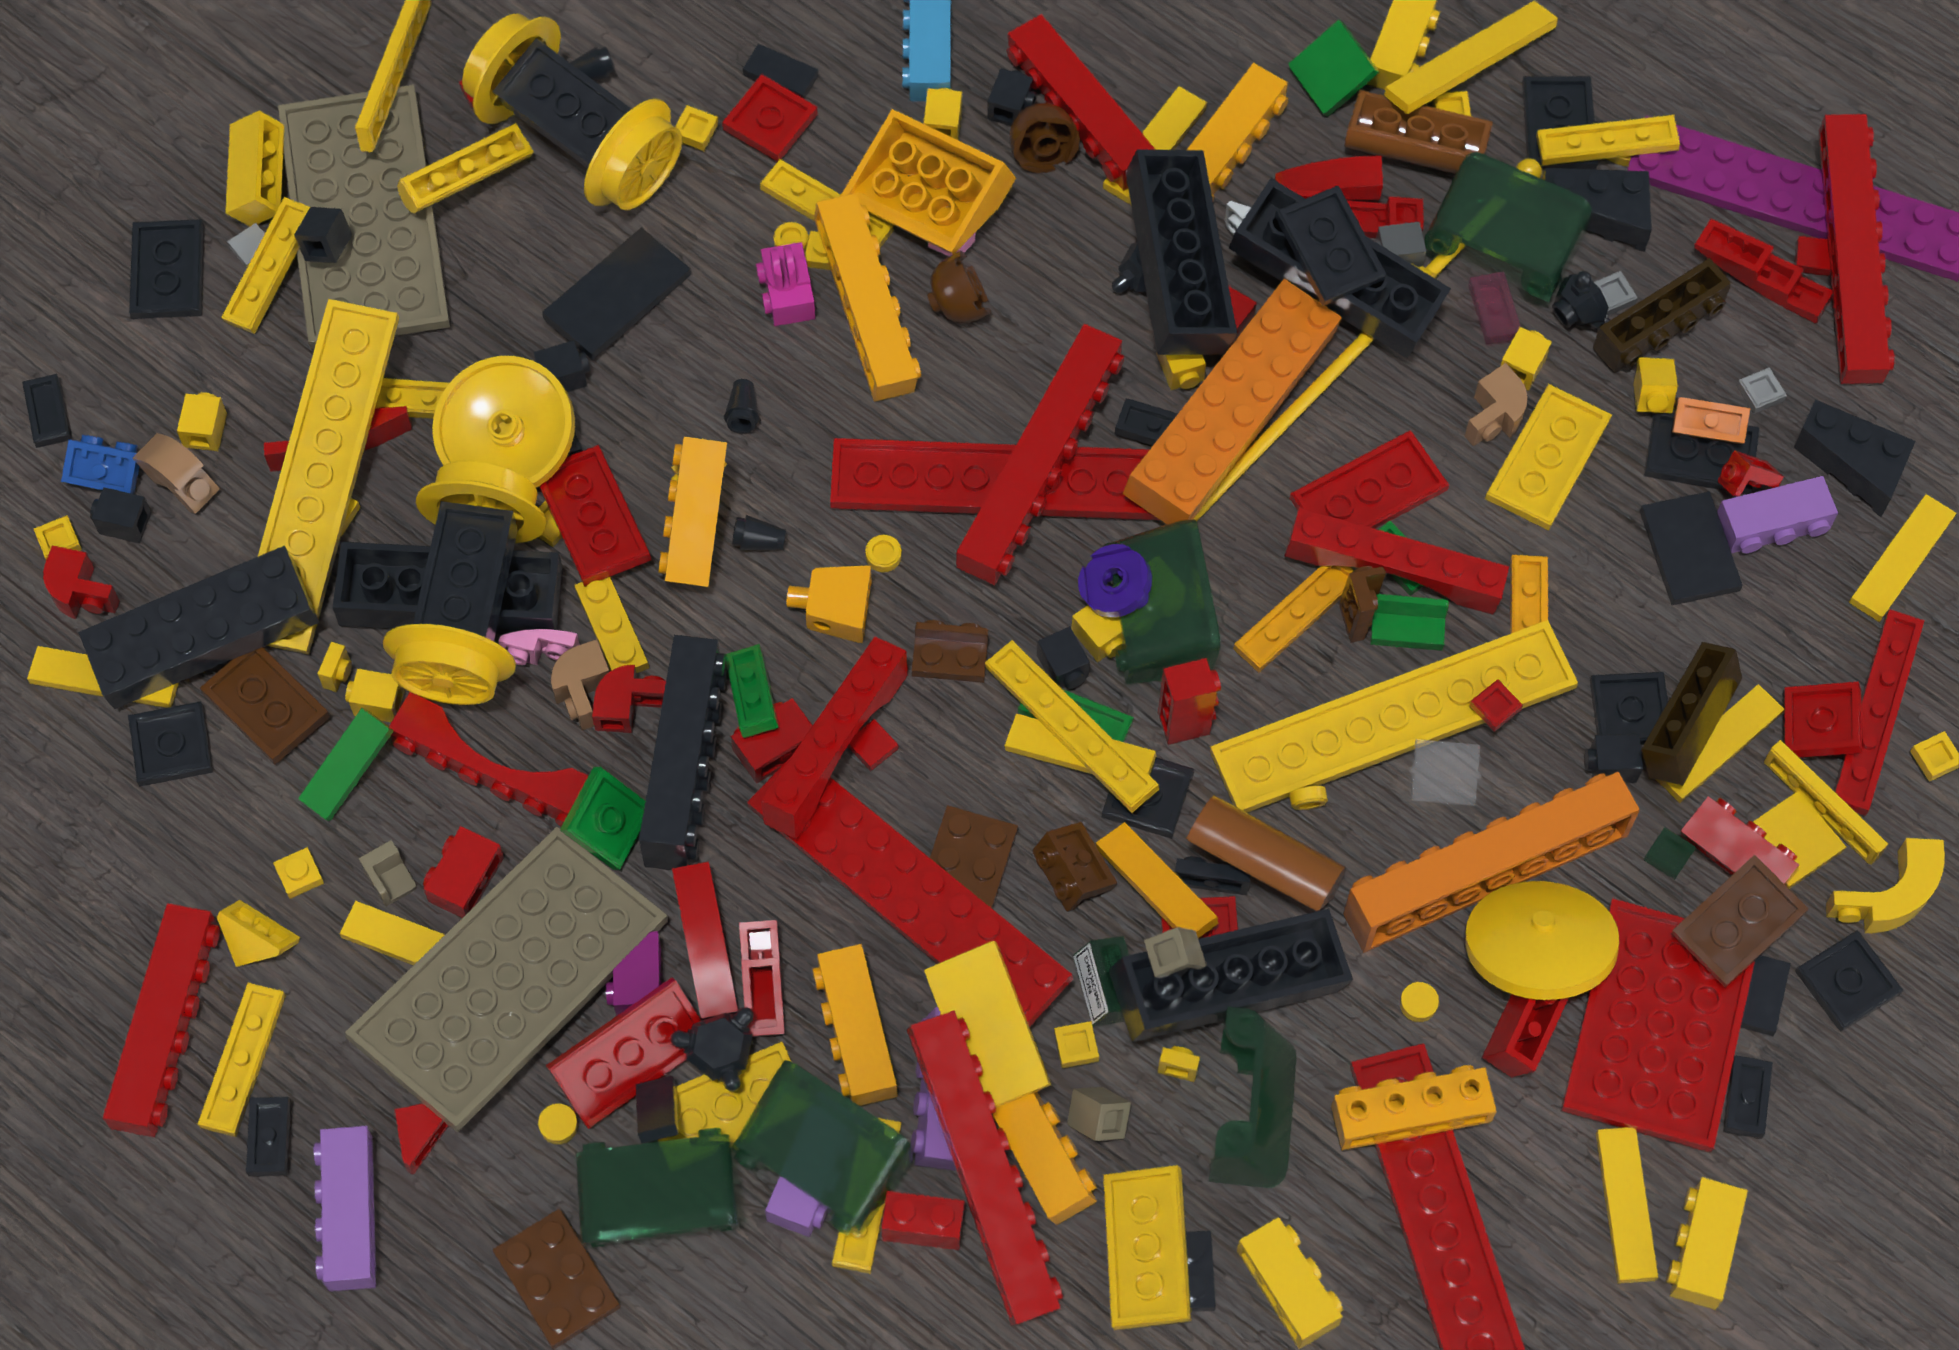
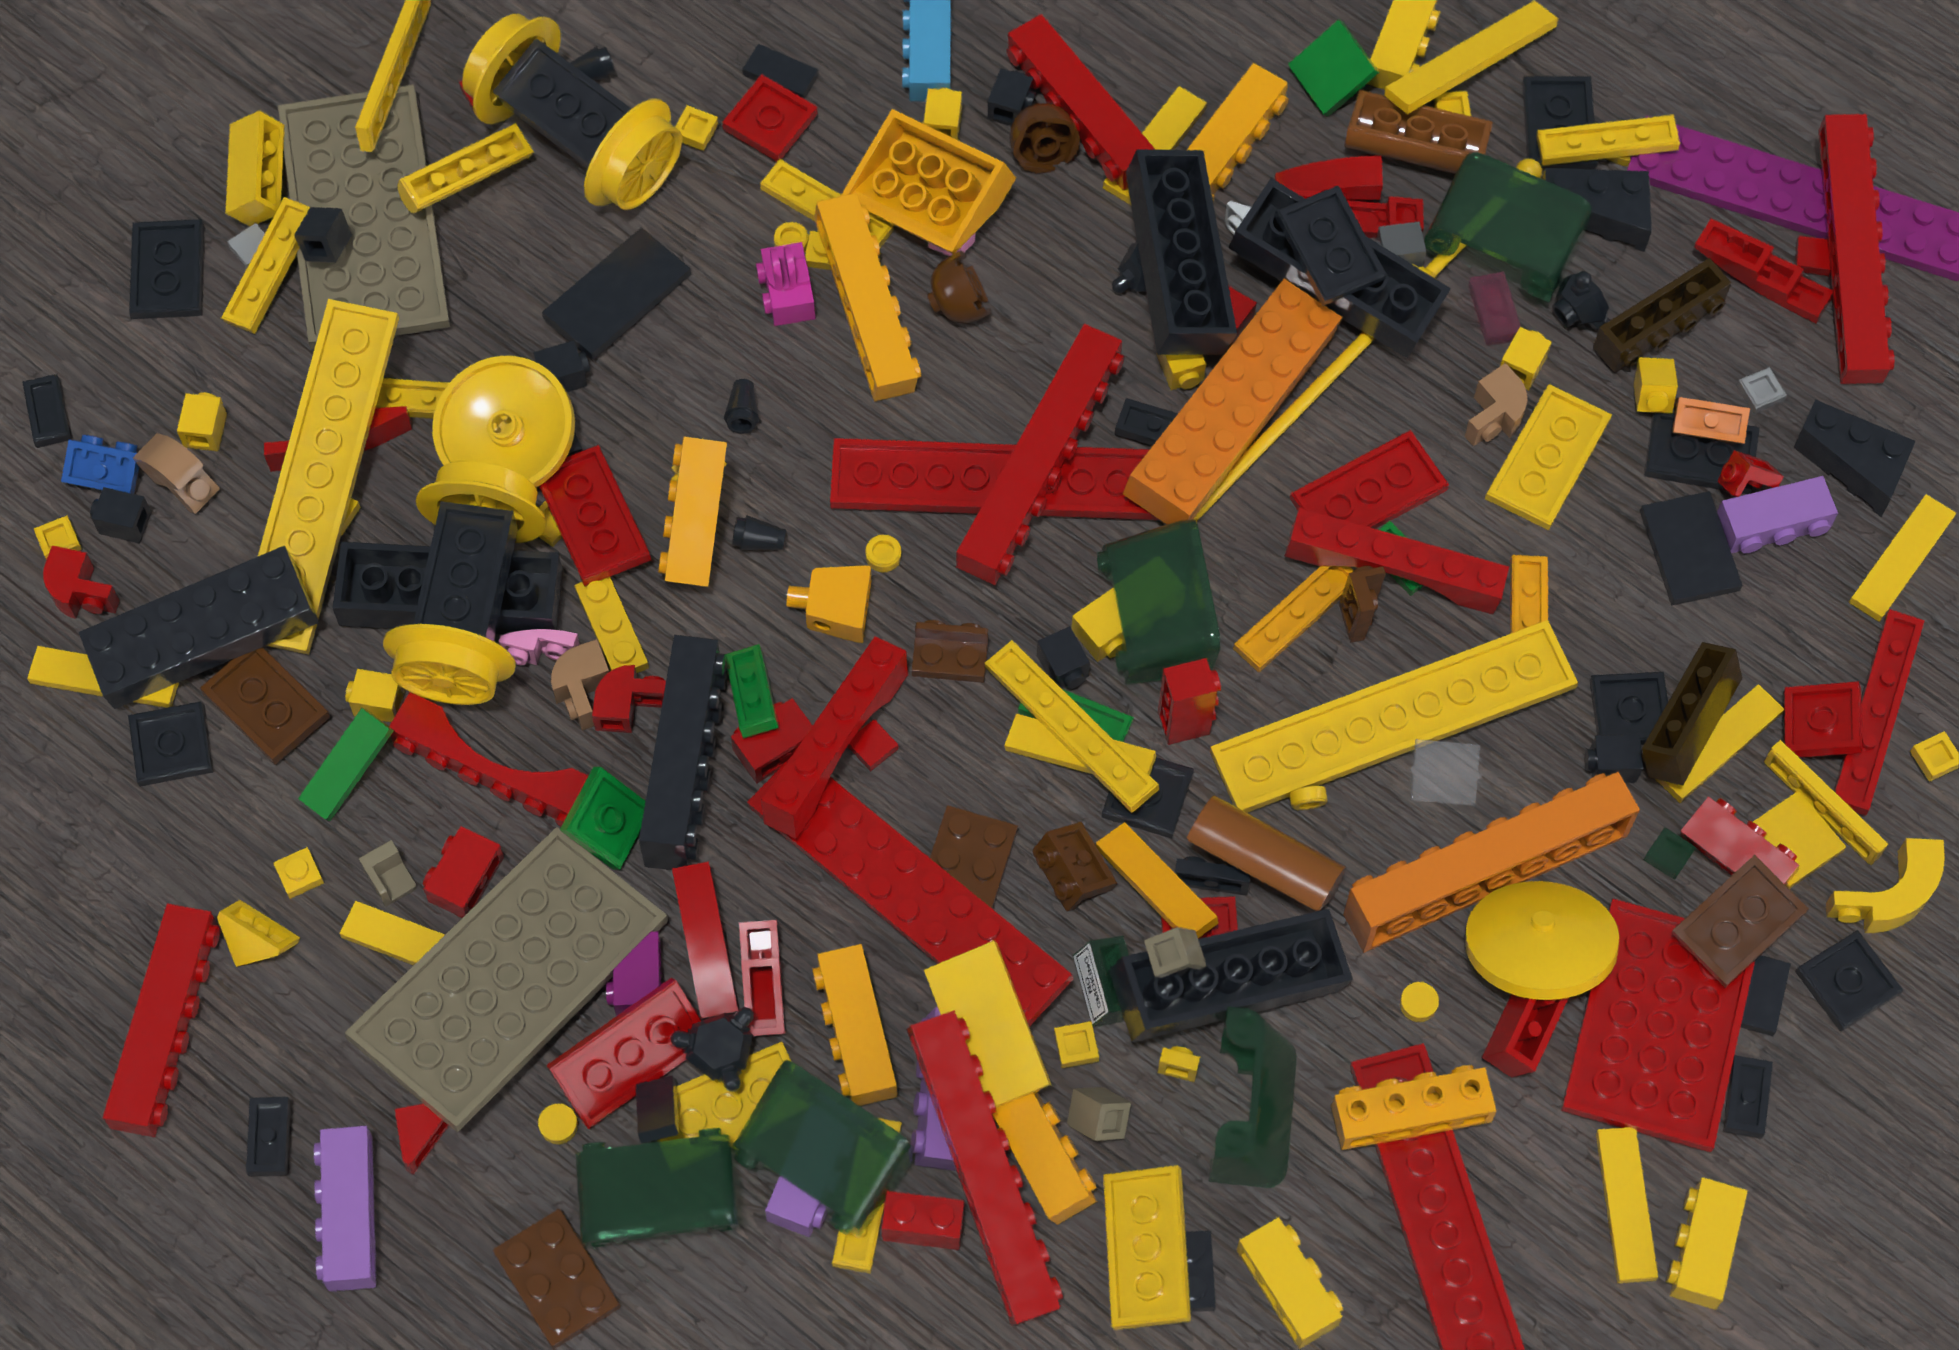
(241, 1059): yellow tile -> none
(335, 667): yellow plate -> none
(1131, 592): dark purple plate -> none
(1409, 622): green panel -> none
(1496, 705): red tile -> none
(1617, 292): light grey tile -> none

